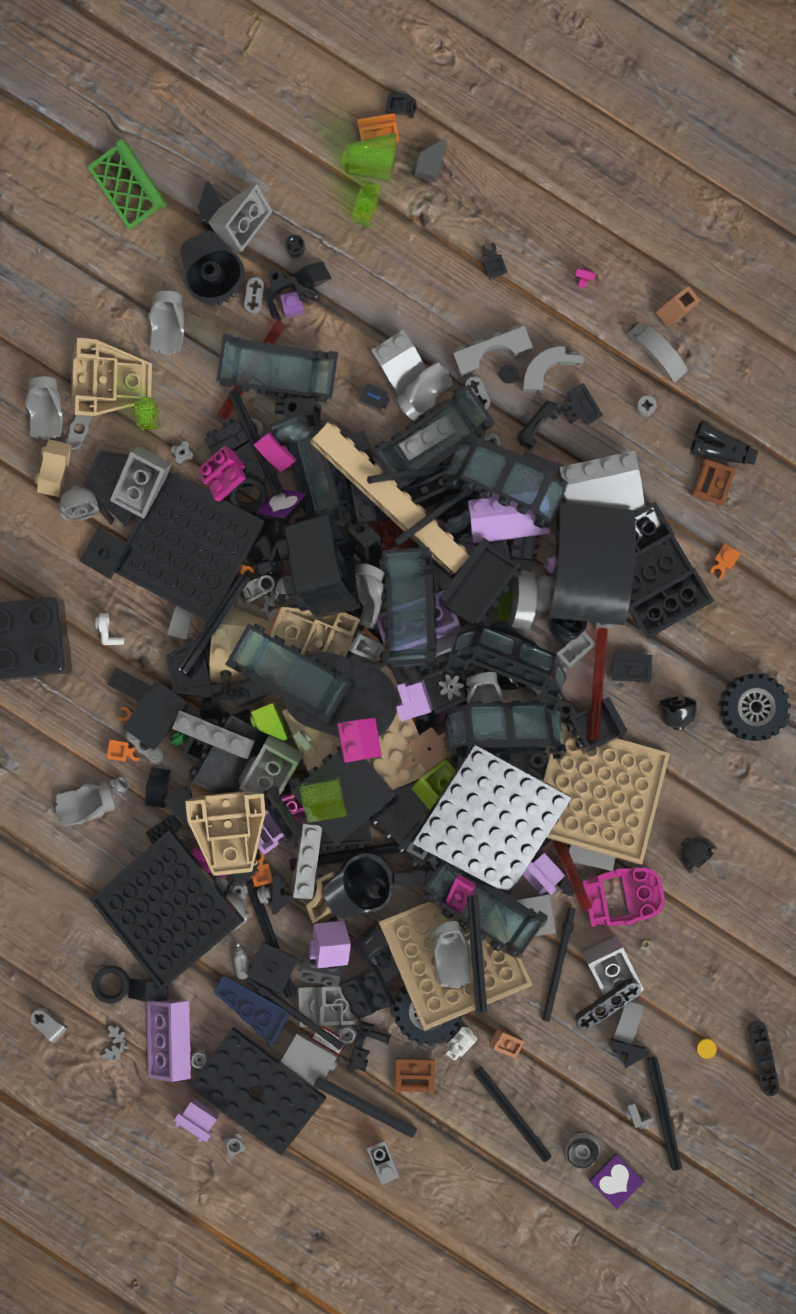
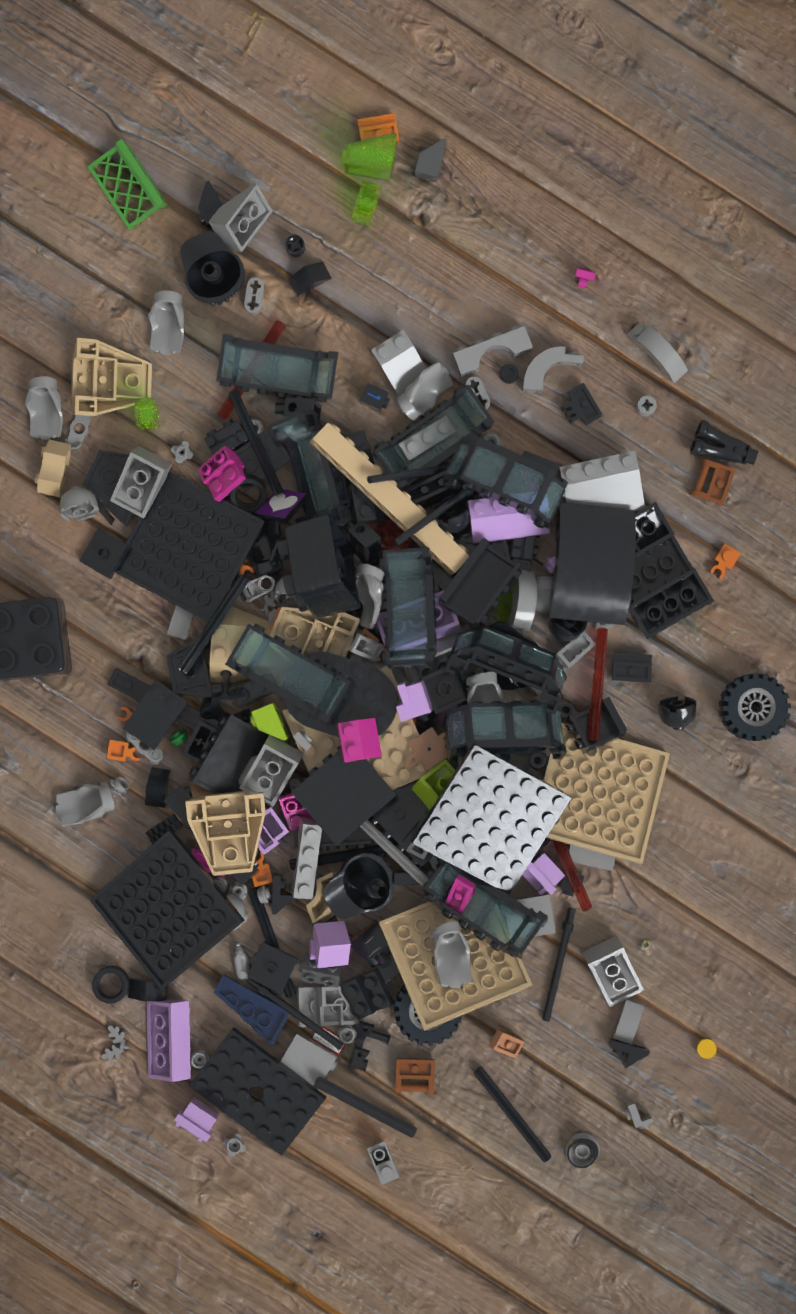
(50, 1026): light grey piece -> none
(102, 624): white plate -> none
(213, 734): light grey arch -> none
(274, 453): dark pink slope -> none
(279, 282): black piece -> none
(280, 813): black plate -> none
(292, 305): medium lavender brick -> none
(323, 800): clear neon green slope -> none
(395, 853): none -> light grey axle
(401, 105): black bracket -> none
(455, 686): light grey plant -> none
(460, 1042): white hips -> none
(477, 954): black axle -> none
(494, 263): black plate -> none
(547, 410): black piece -> none
(610, 1007): black beam -> none
(616, 1181): tile -> none
(642, 894): dark pink slope -> none
(664, 1113): black axle -> none
(678, 307): nougat slope -> none
(695, 852): black cylinder -> none
(767, 1057): black beam -> none

